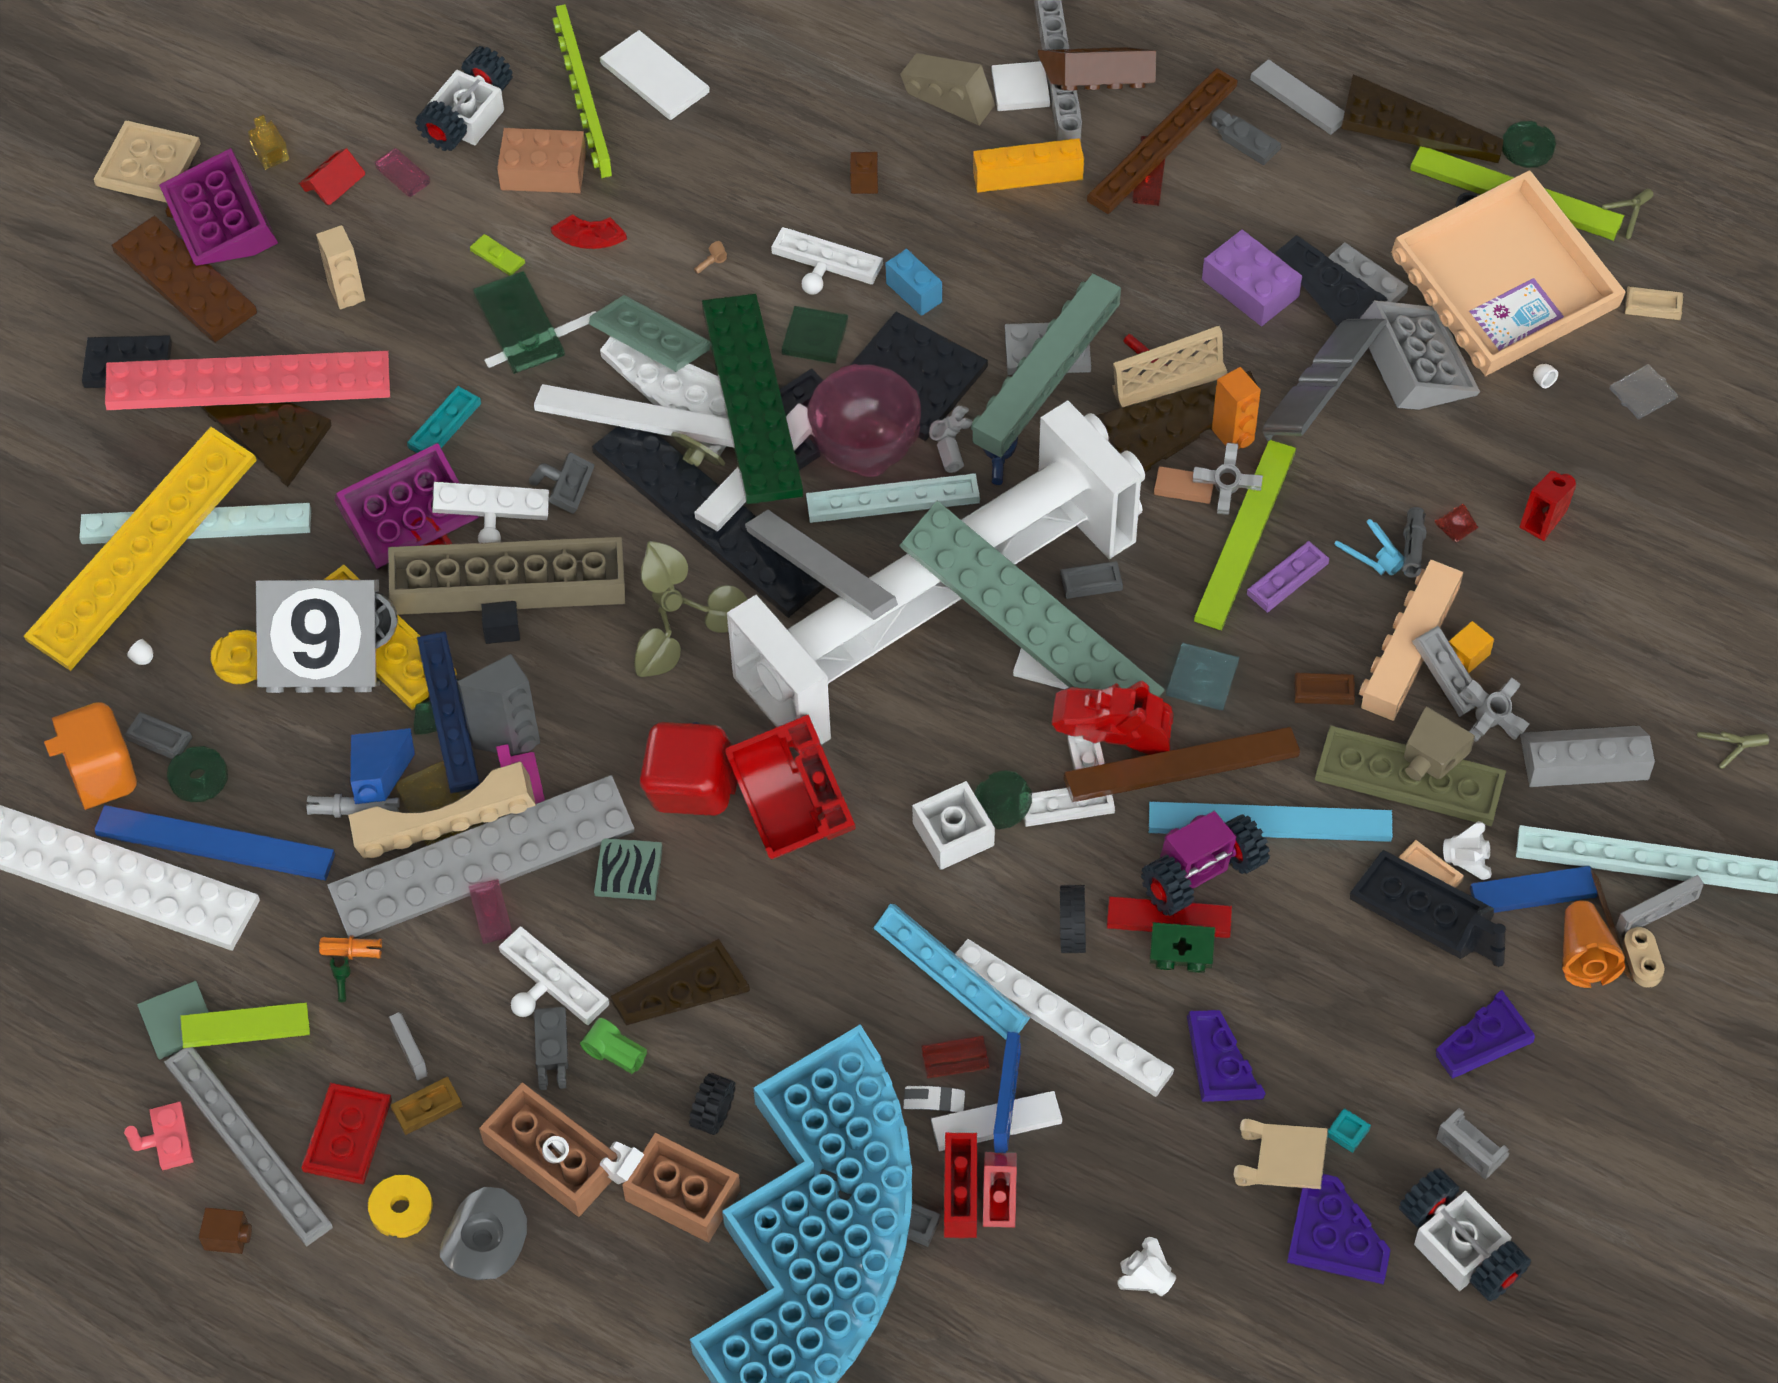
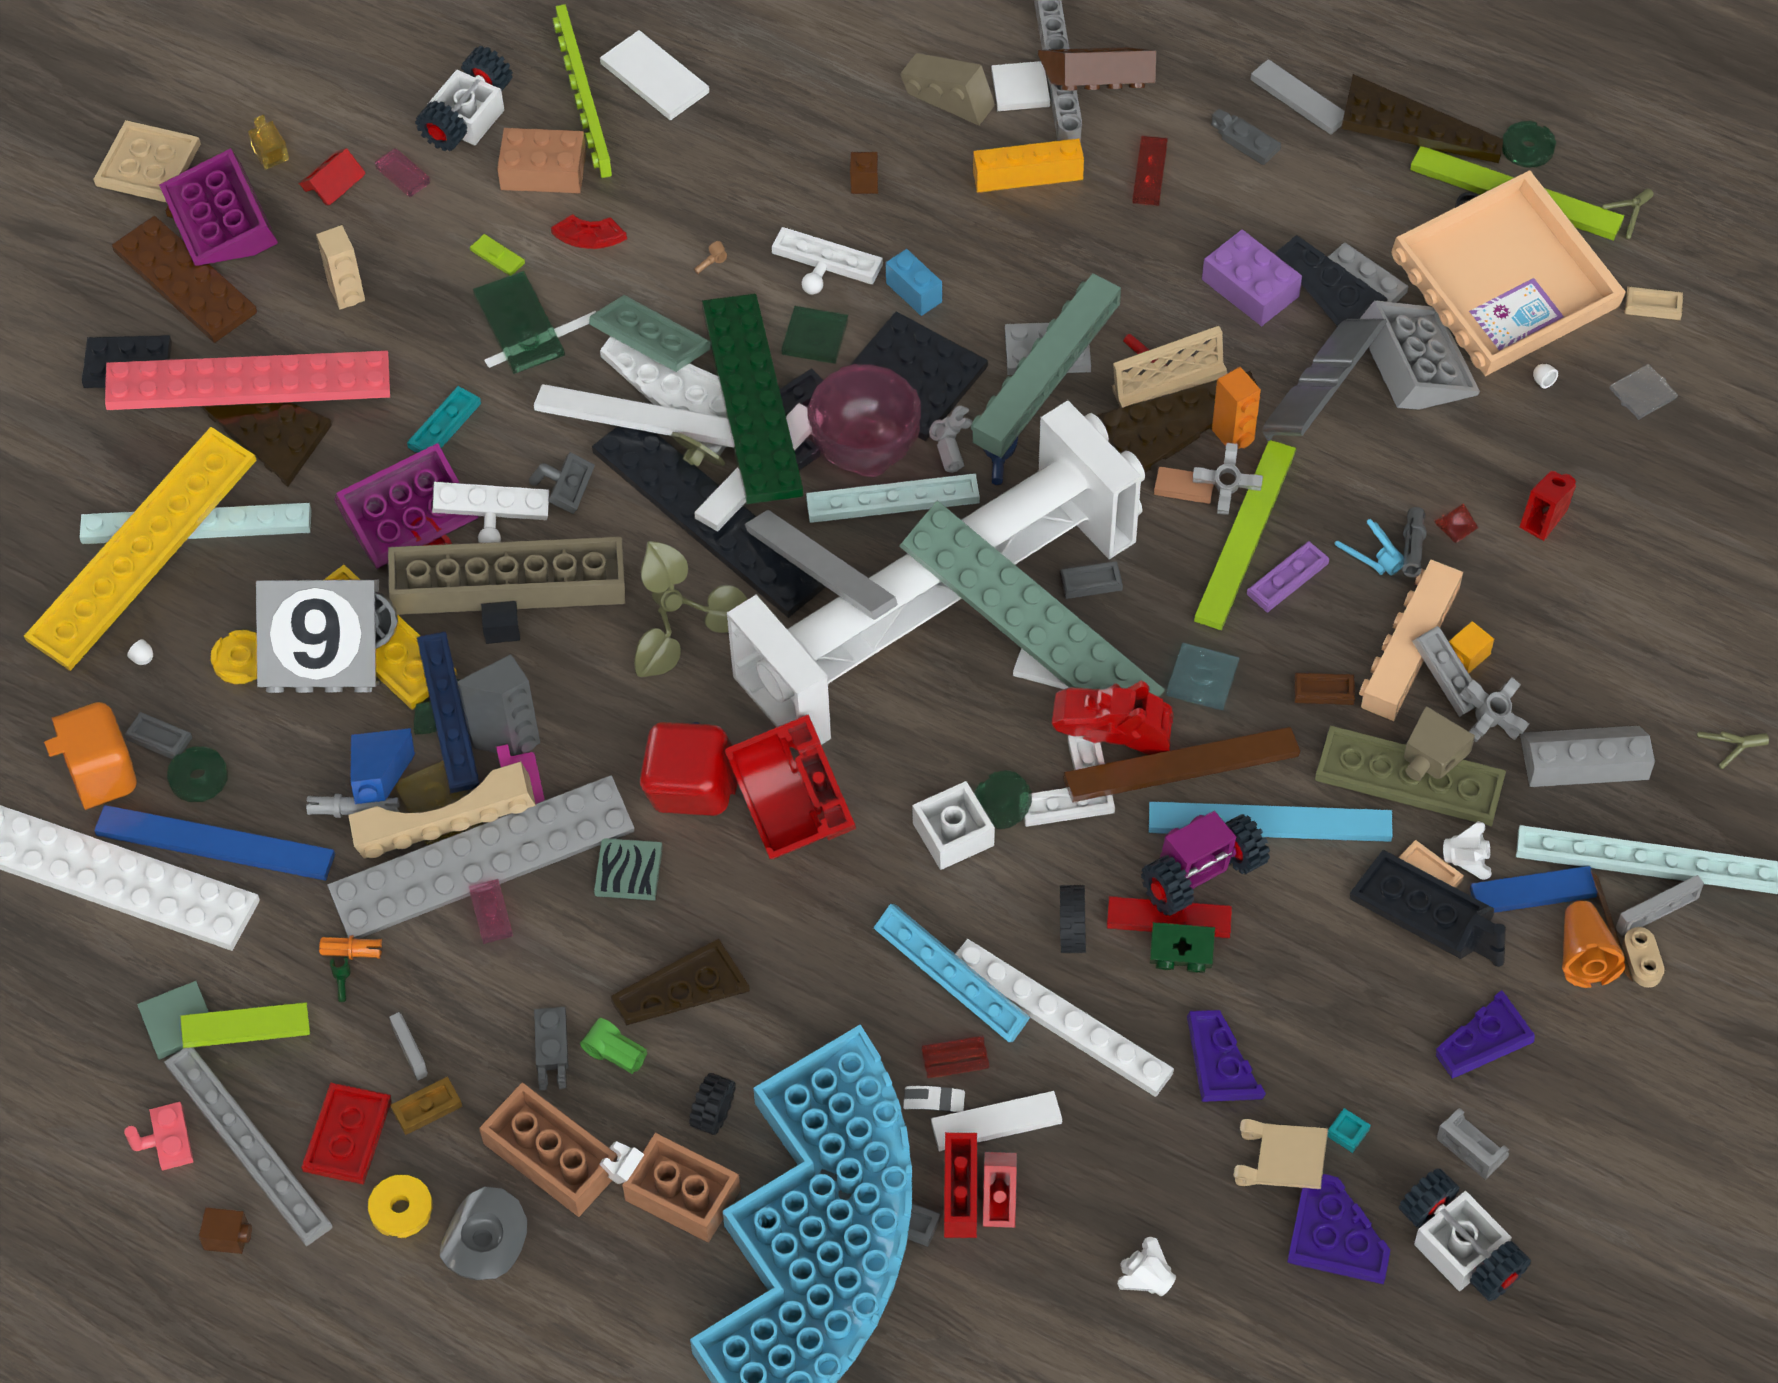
(551, 976): white plate -> none
(559, 1145): white hinge -> none
(1007, 1092): blue tile -> none
(1161, 141): reddish brown tile -> none

